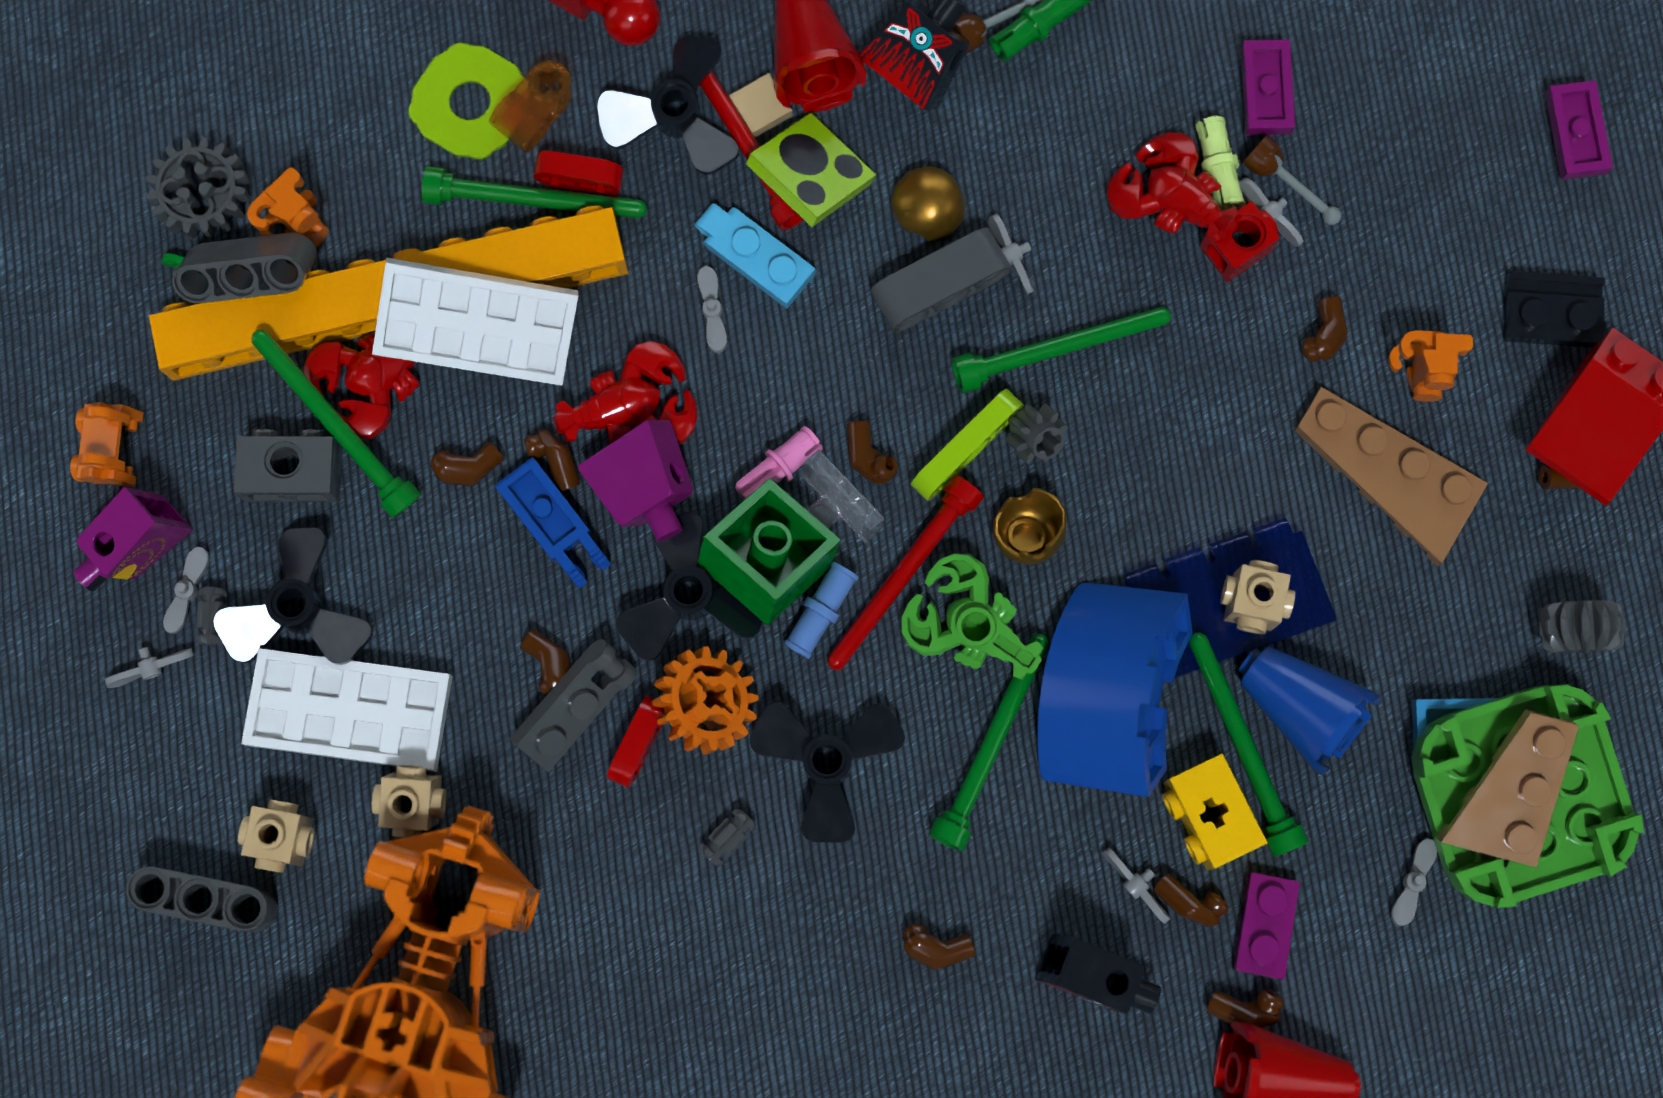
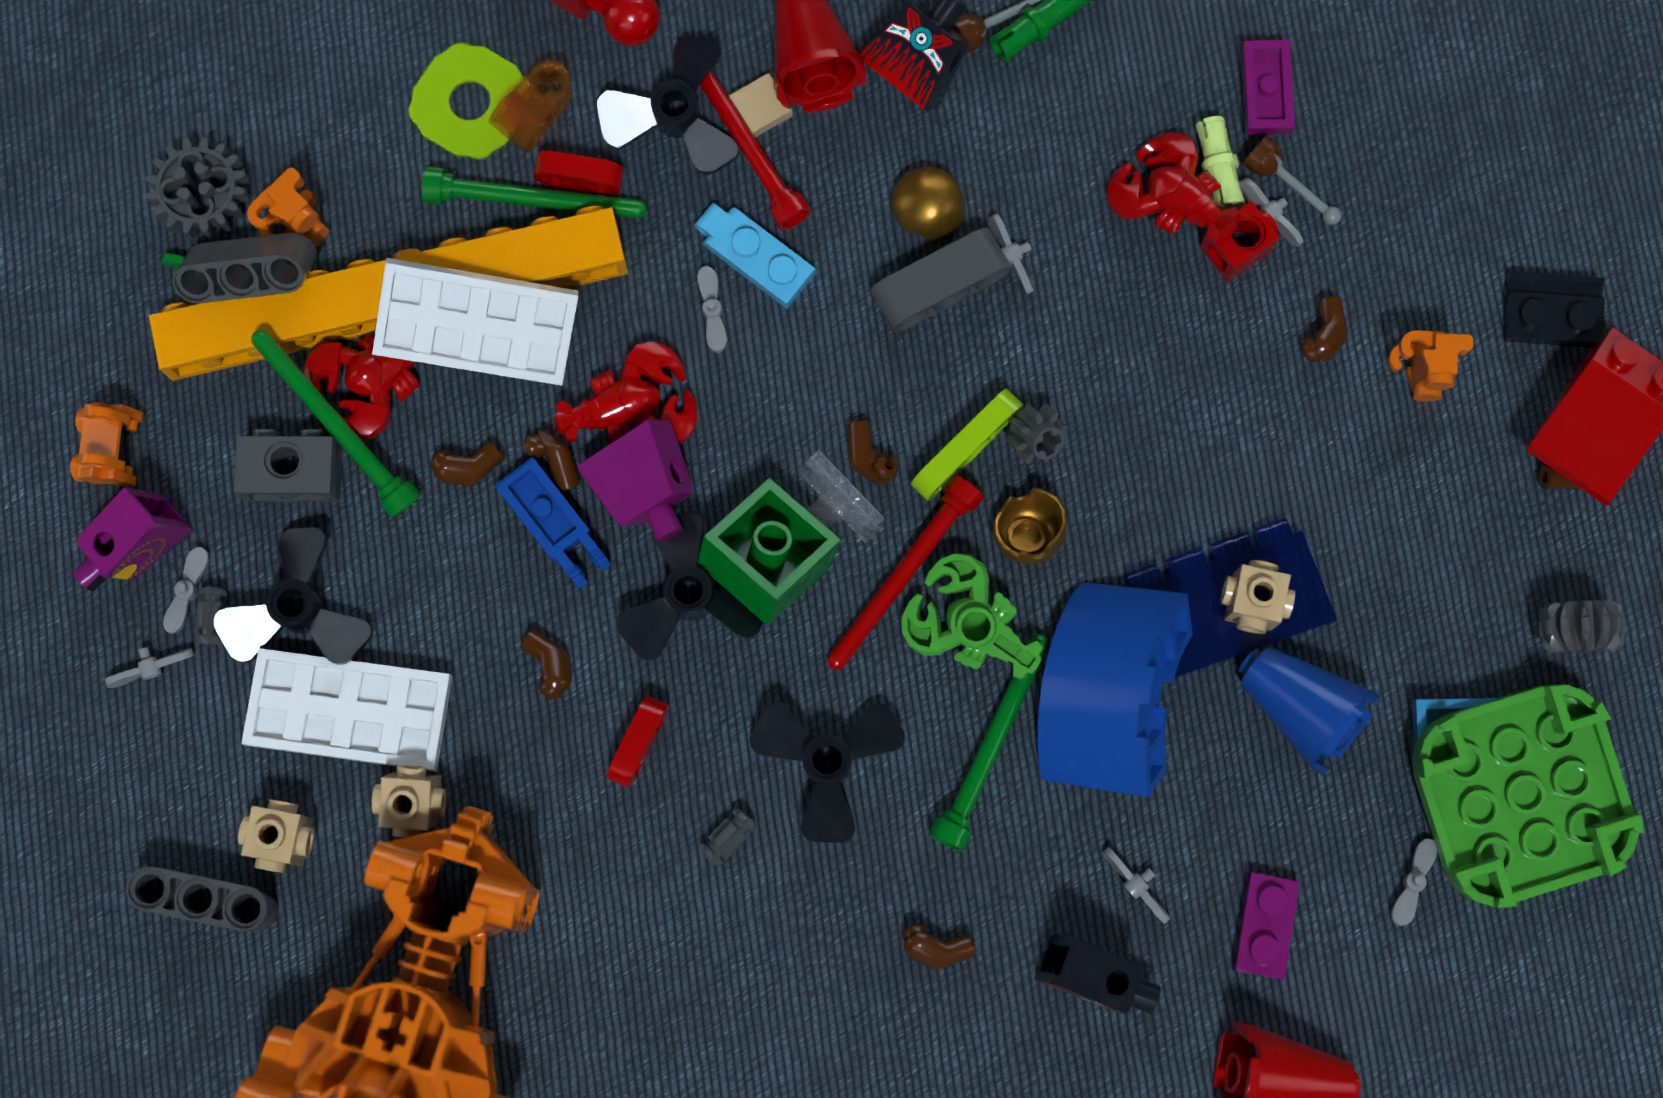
(573, 704): dark grey plate -> none
(685, 697): orange gear -> none
(781, 462): bright pink axle -> none
(810, 169): lime tile -> none
(821, 610): medium blue pin -> none
(973, 370): green piece -> none
(1187, 905): reddish brown arm -> none
(1236, 826): yellow brick -> none
(1259, 1013): reddish brown arm -> none
(1282, 830): green piece -> none
(1406, 480): medium nougat wing -> none
(1518, 793): medium nougat wing -> none
(1578, 130): magenta plate -> none

